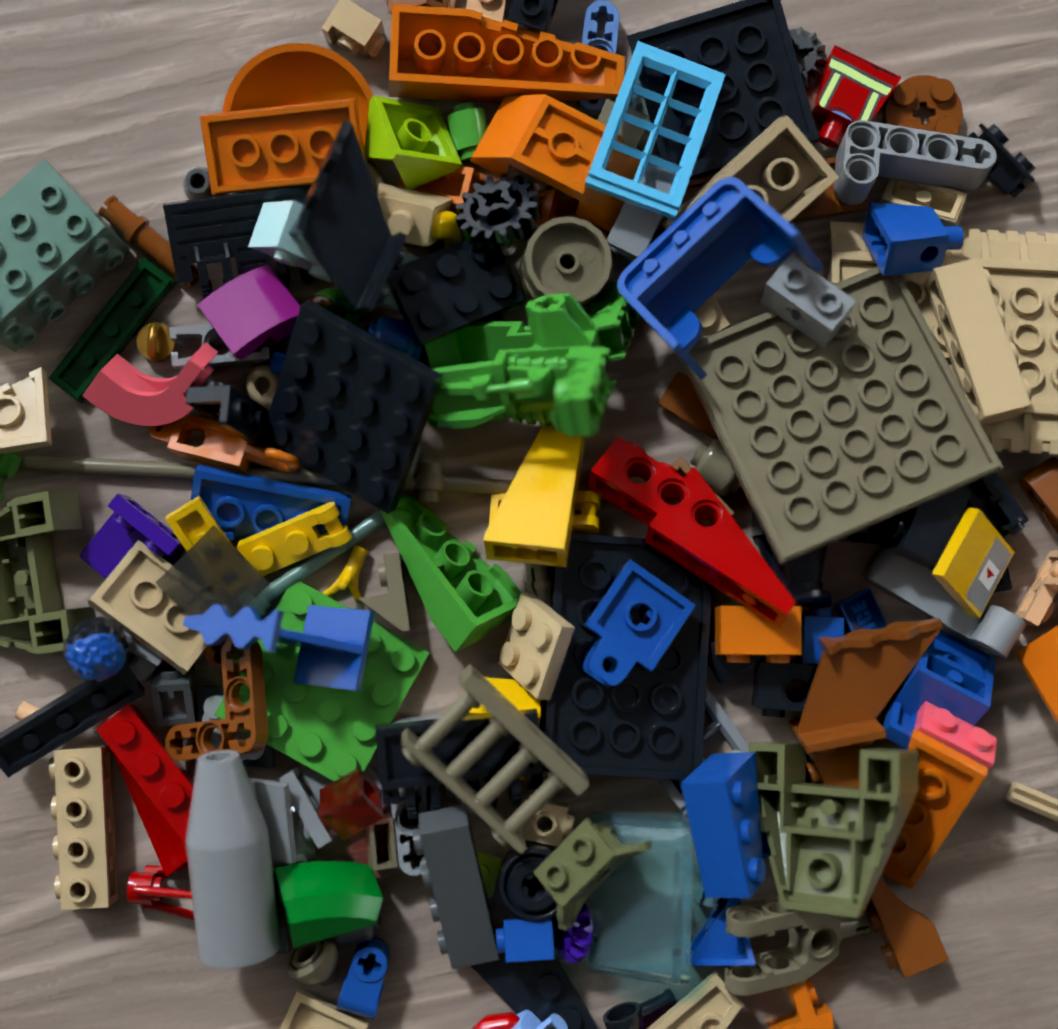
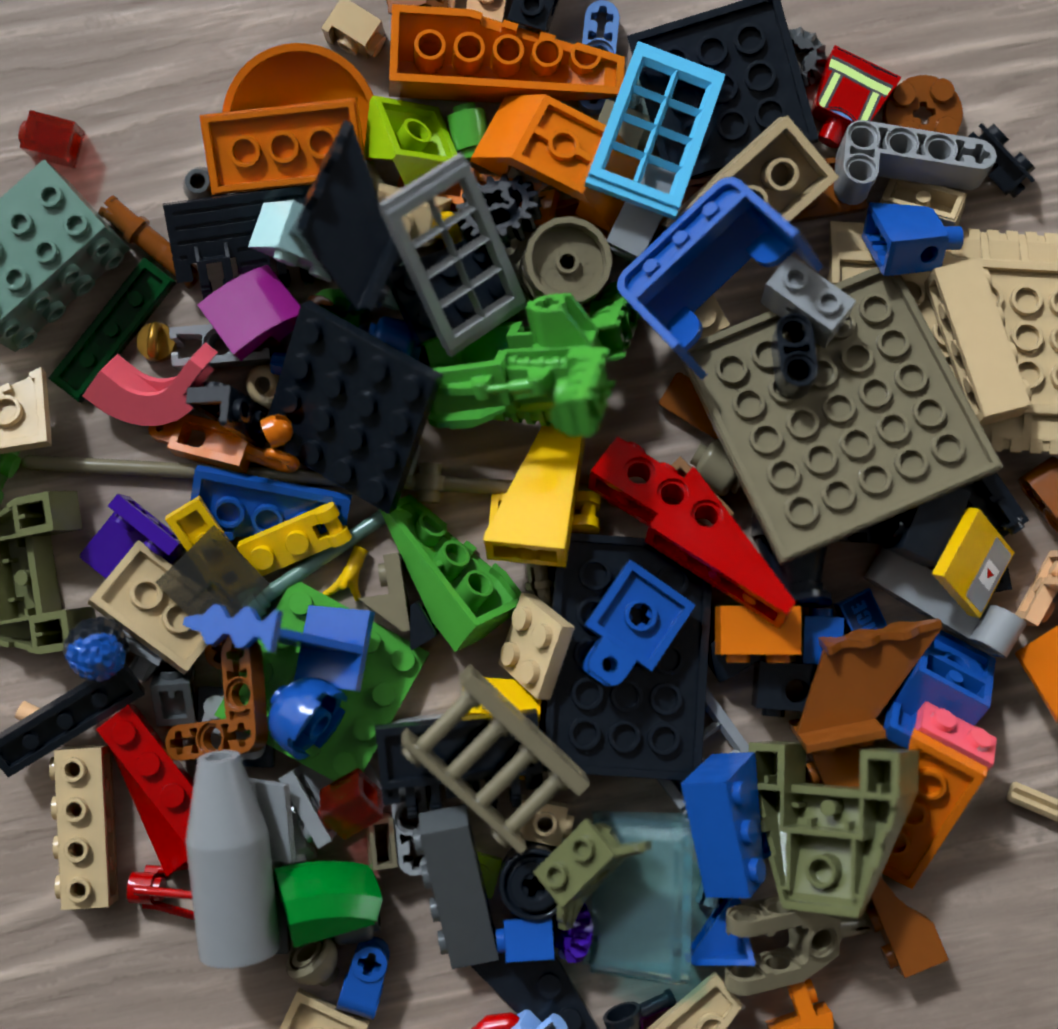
(51, 138): none -> clear red brick
(277, 430): none -> orange hinge
(305, 714): none -> blue cylinder
(421, 626): none -> black slope
(424, 191): none -> light grey piece
(794, 356): none -> black beam

